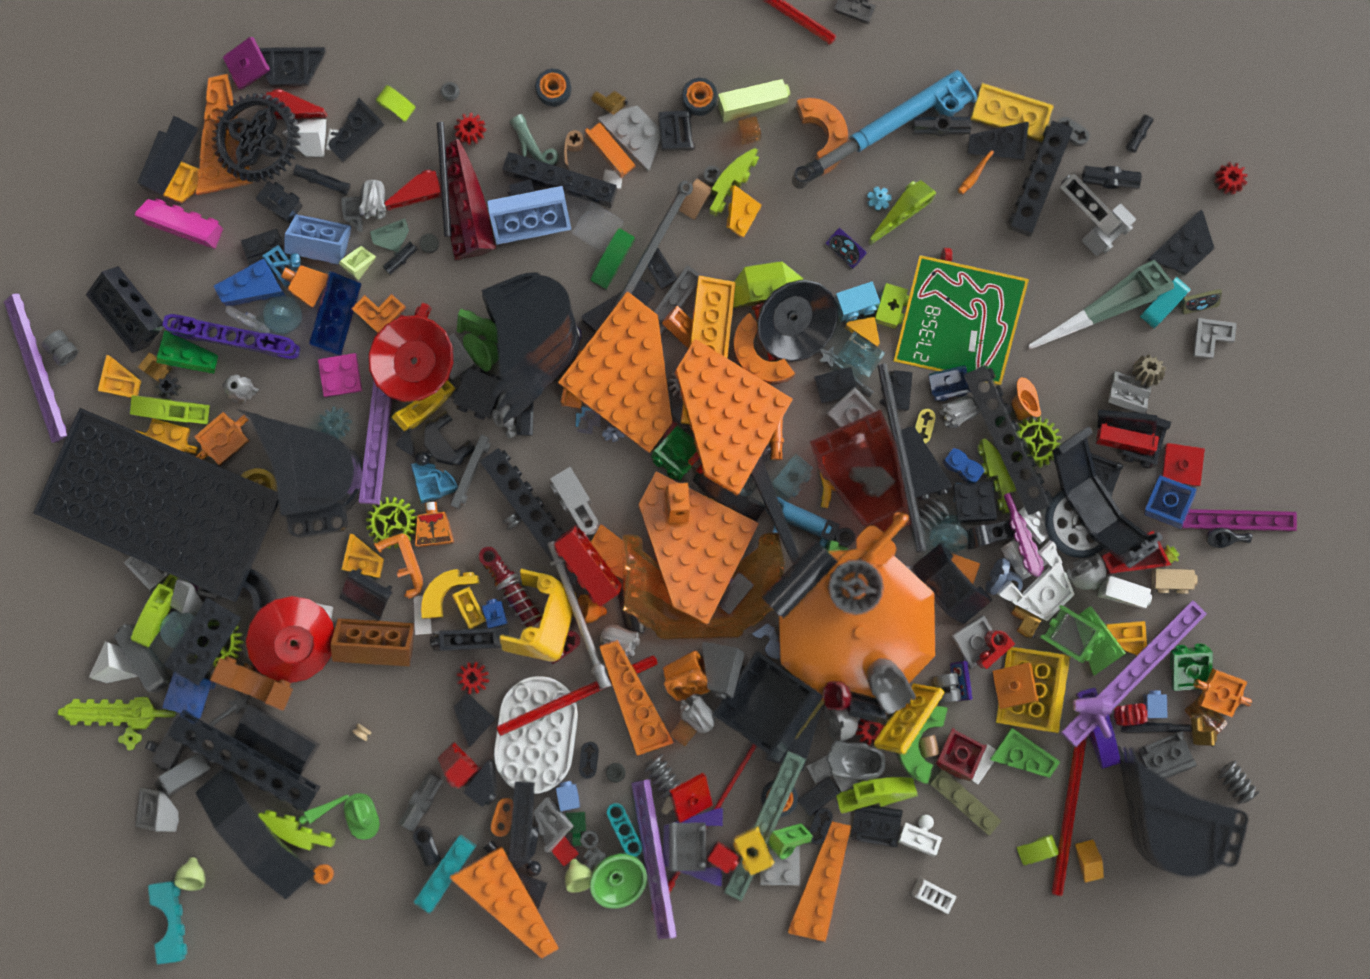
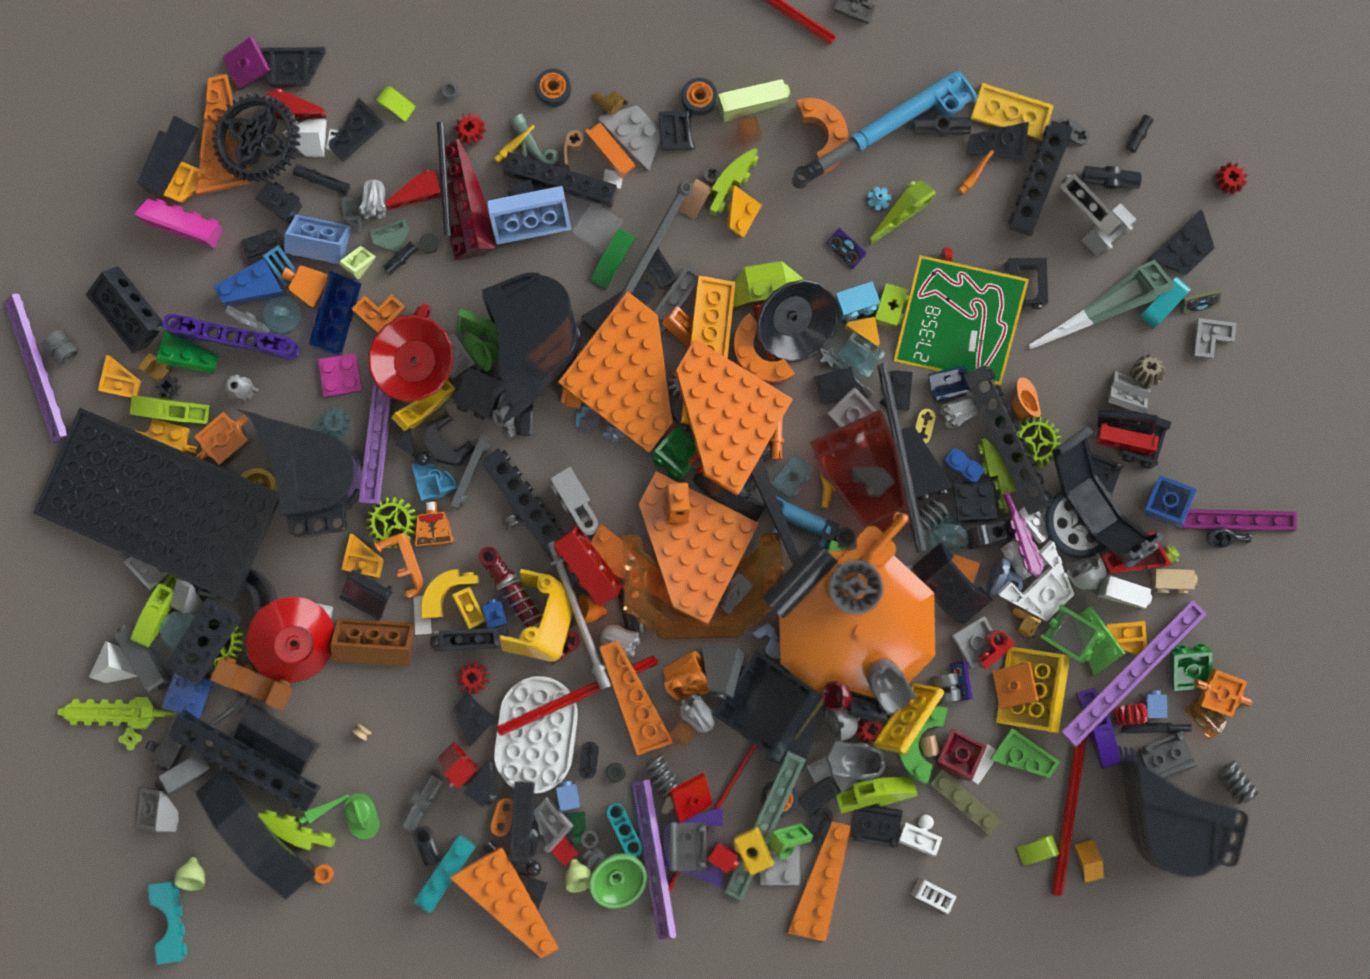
(294, 261): dark azure hand -> none
(511, 146): none -> yellow animal
(1013, 266): none -> black panel
(1098, 707): medium lavender piece -> none
(1183, 464): red plate -> none
(1200, 734): pearl gold piece -> none

